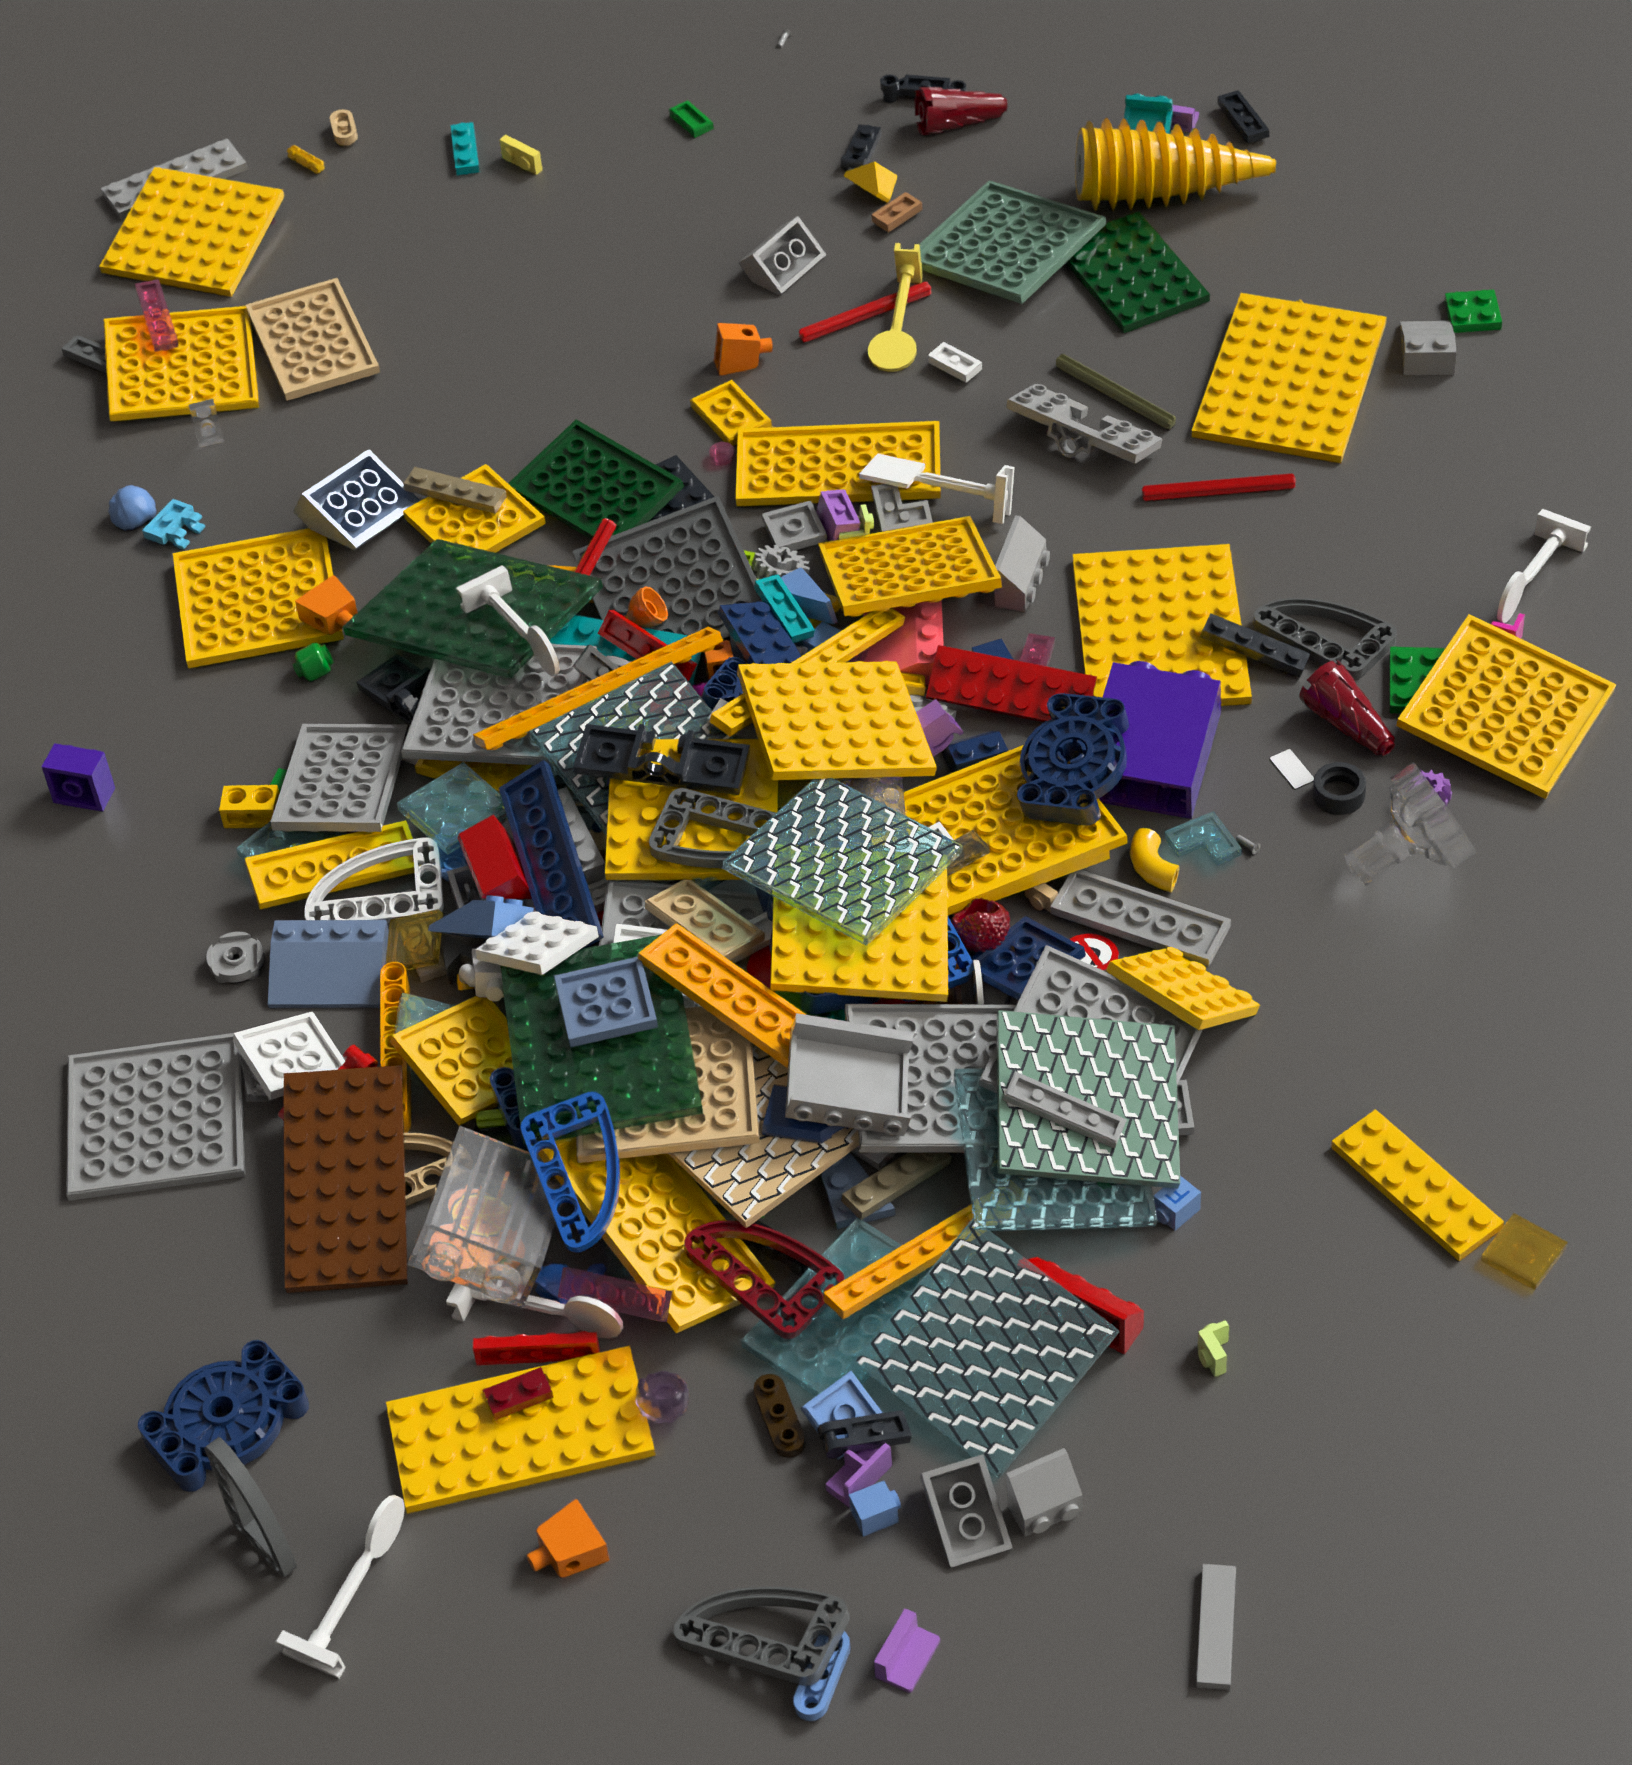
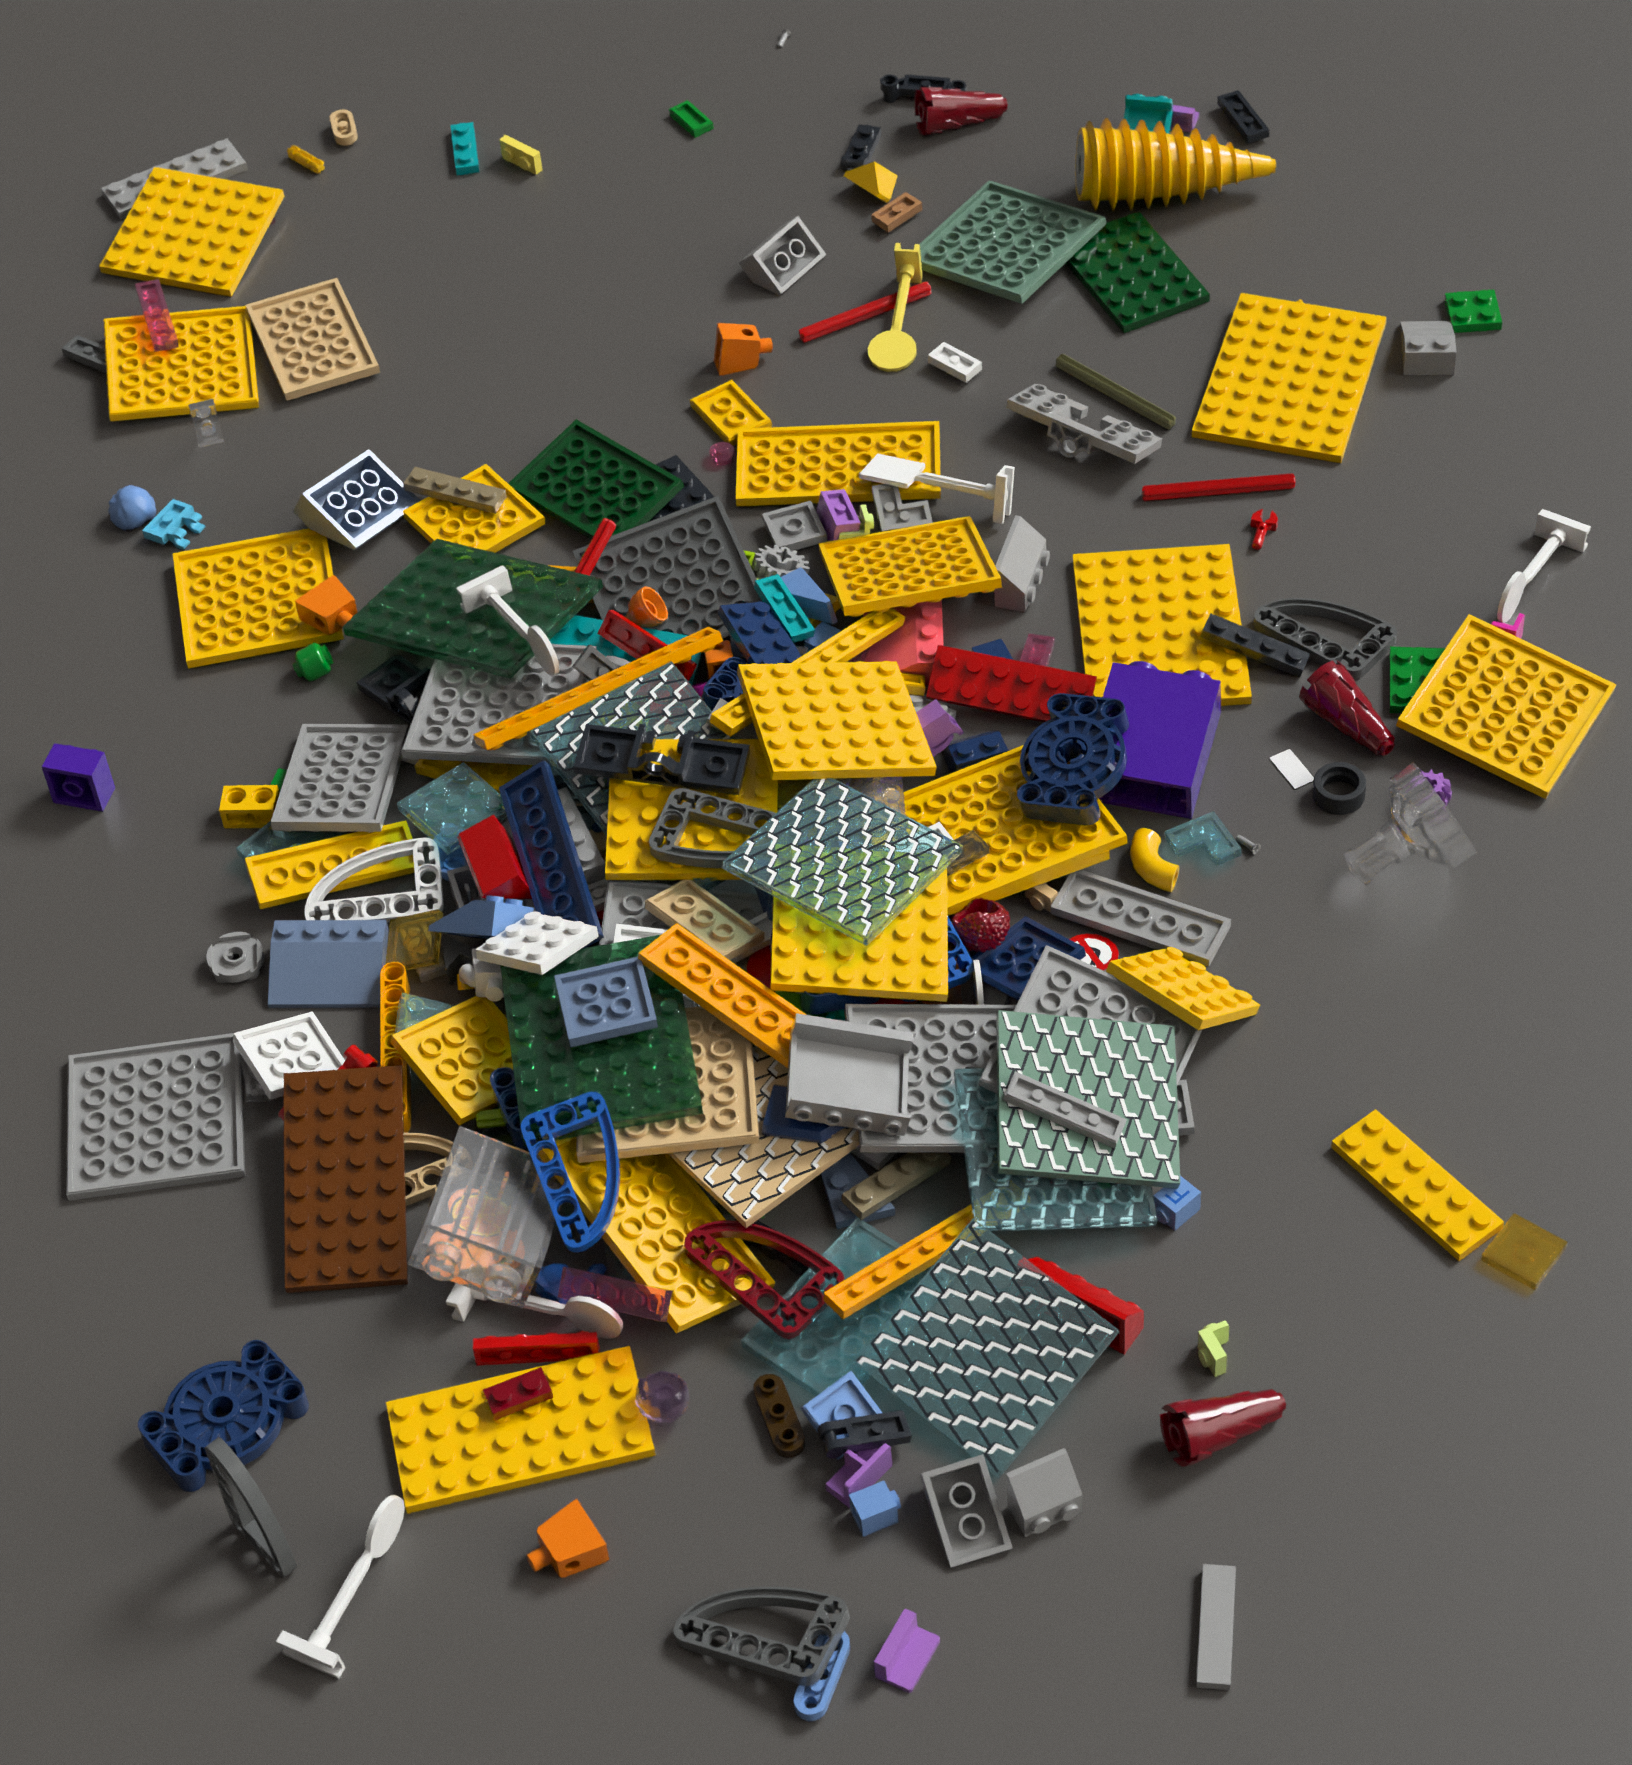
(1217, 1422): none -> dark red cone
(1262, 527): none -> red bar

